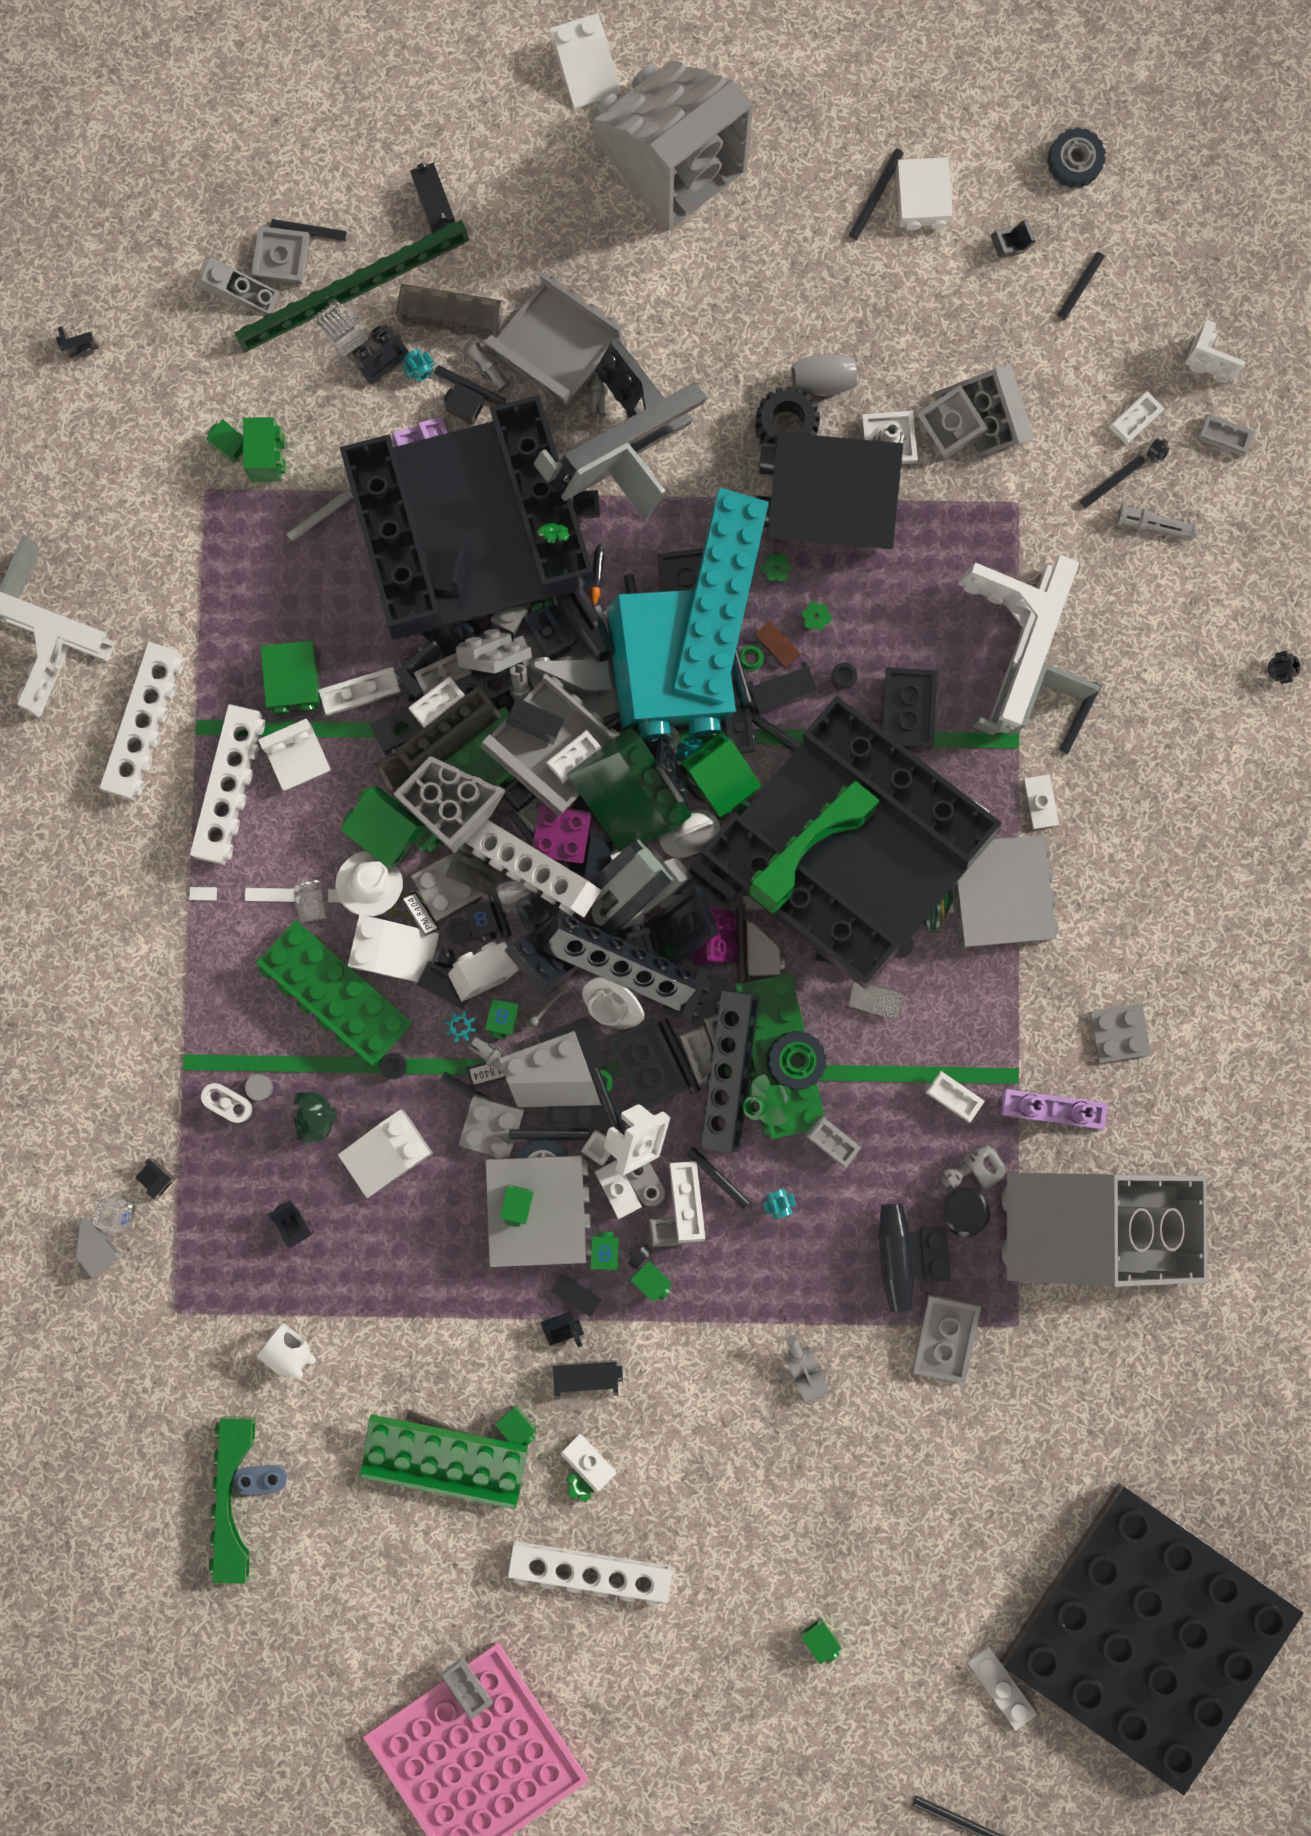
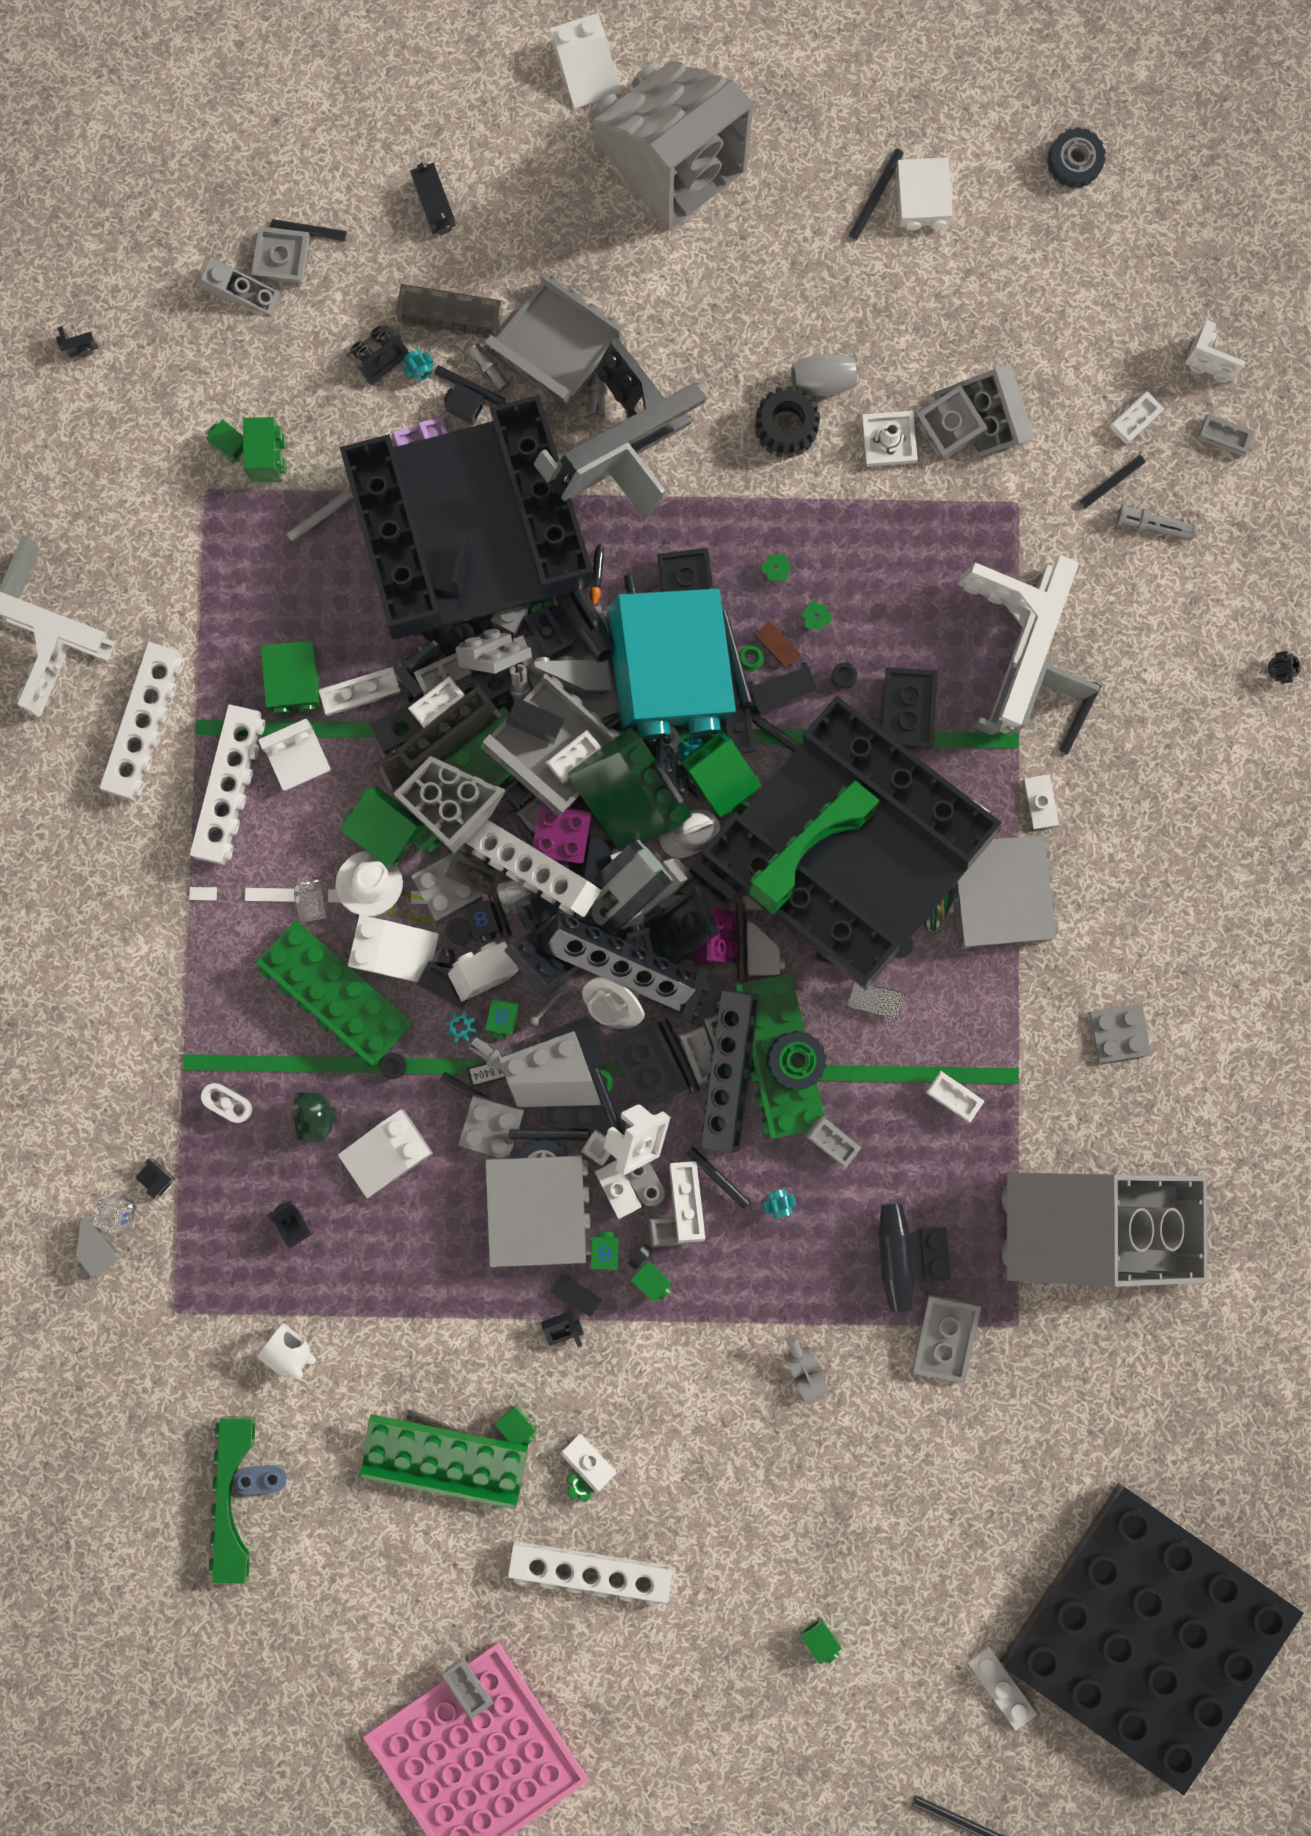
(259, 1087): light grey tile -> none
(341, 328): clear brick -> none
(352, 286): dark green plate -> none
(420, 913): sticker -> none
(516, 1205): green brick -> none
(553, 531): green plant -> none
(587, 504): black plate -> none
(587, 1376): black brick -> none
(720, 595): teal plate -> none
(770, 1100): green plate -> none
(832, 489): black brick -> none
(966, 1212): black piece -> none
(974, 1164): light grey piece -> none
(1013, 240): black bracket -> none
(1054, 1109): lavender plate -> none
(1081, 285): black piece -> none
(1158, 450): black plate -> none

